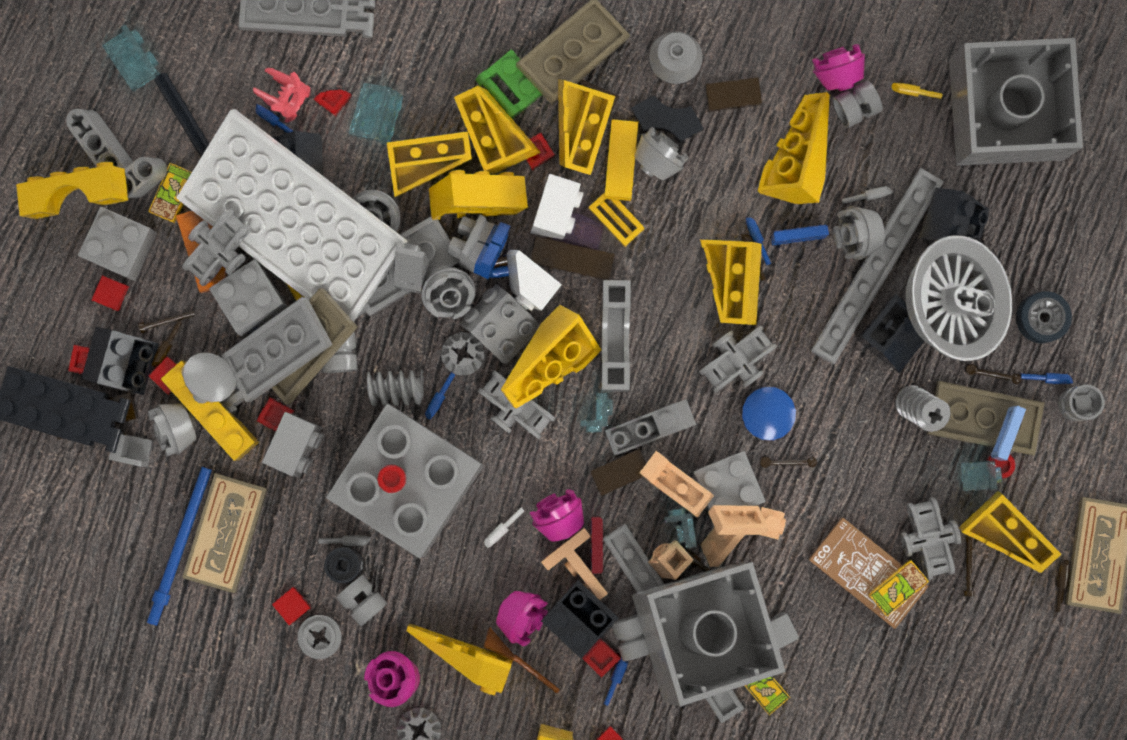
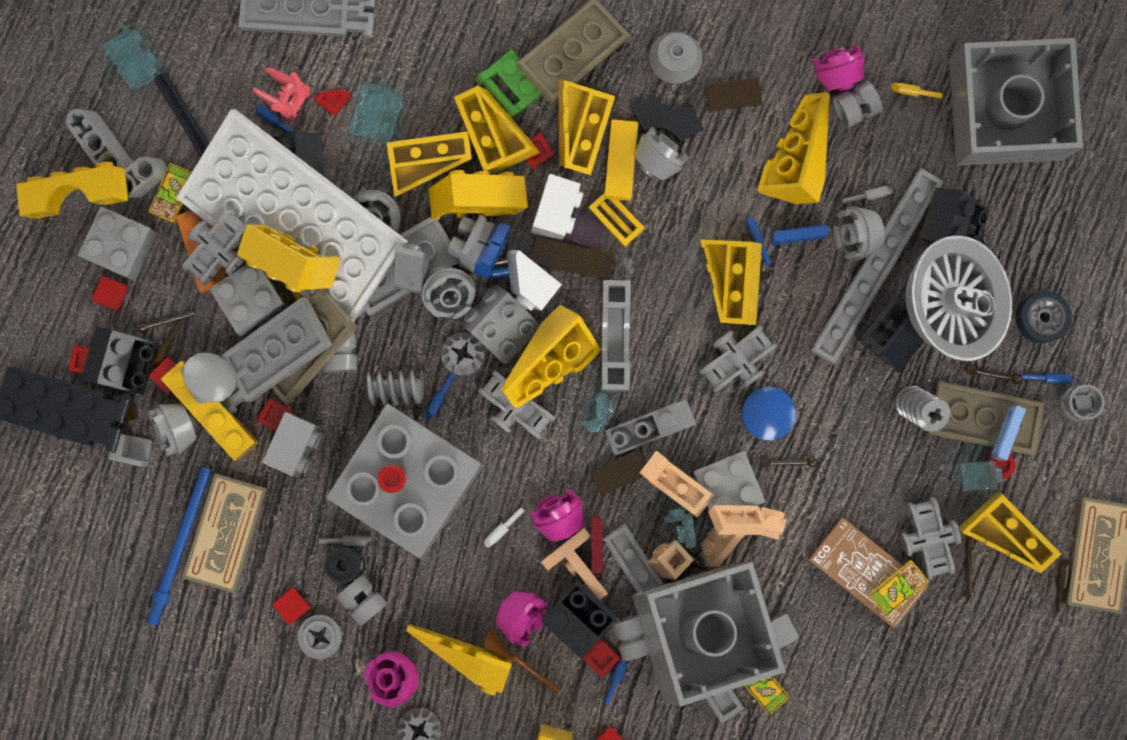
(286, 260): none -> yellow wedge

